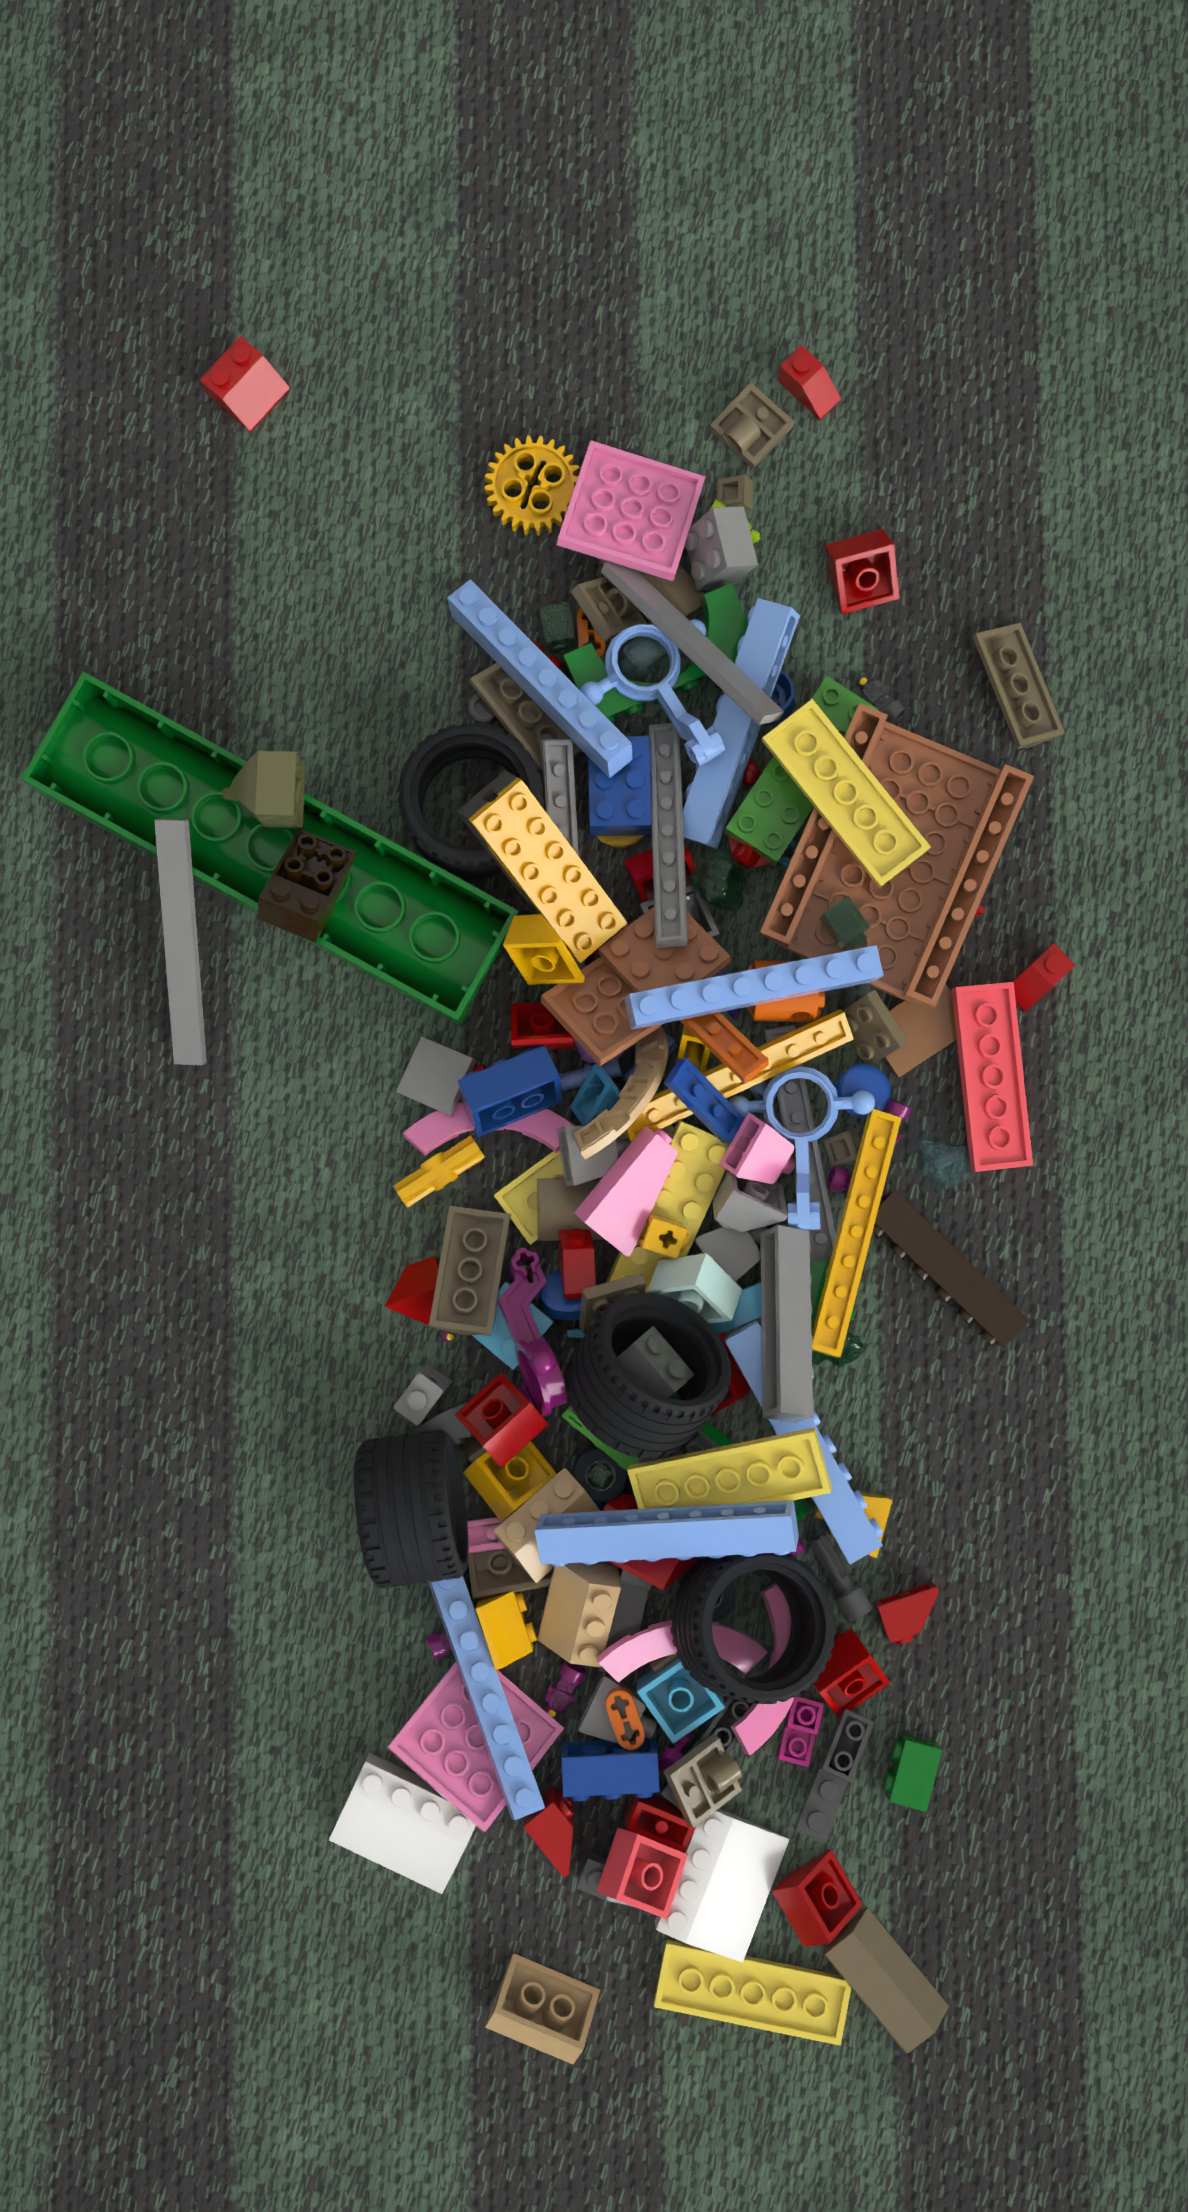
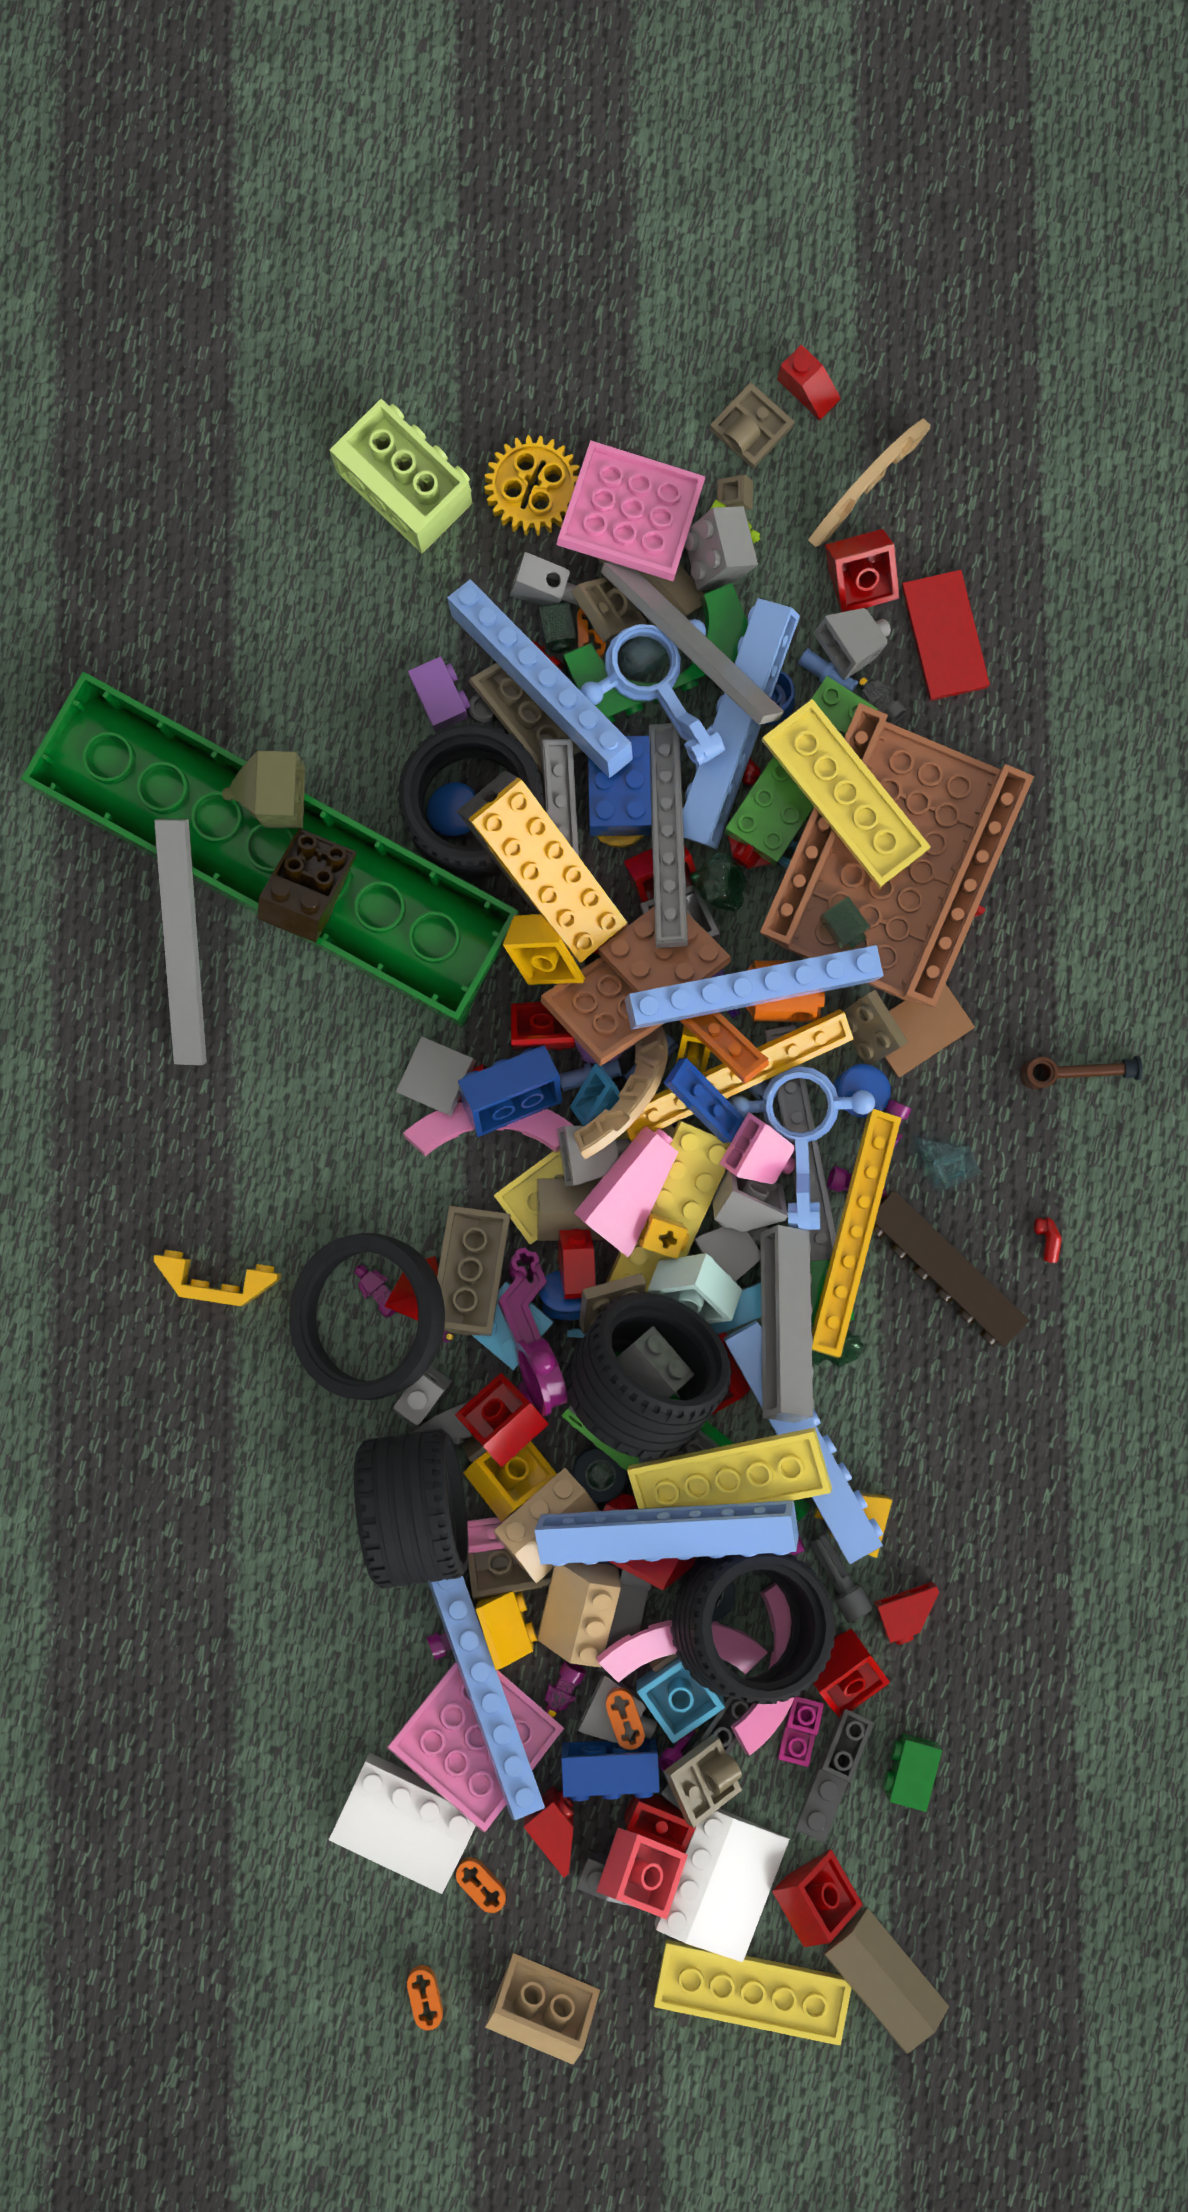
(176, 1271): none -> yellow slope
(244, 384): slope -> none
(304, 1307): none -> black tyre
(374, 1285): none -> magenta piece
(402, 475): none -> yellowish green brick
(432, 1996): none -> orange beam
(438, 693): none -> medium lavender brick
(439, 1171): yellow piece -> none
(443, 808): none -> blue piece
(476, 1890): none -> orange beam
(533, 580): none -> light grey torso
(822, 668): none -> medium blue pin
(842, 1147): dark tan slope -> none
(852, 639): none -> light grey torso
(894, 453): none -> tan tile
(945, 635): none -> red tile
(992, 1076): coral plate -> none
(1018, 685): dark tan slope -> none
(1041, 976): red slope -> none
(1052, 1237): none -> red arm
(1127, 1068): none -> reddish brown piece

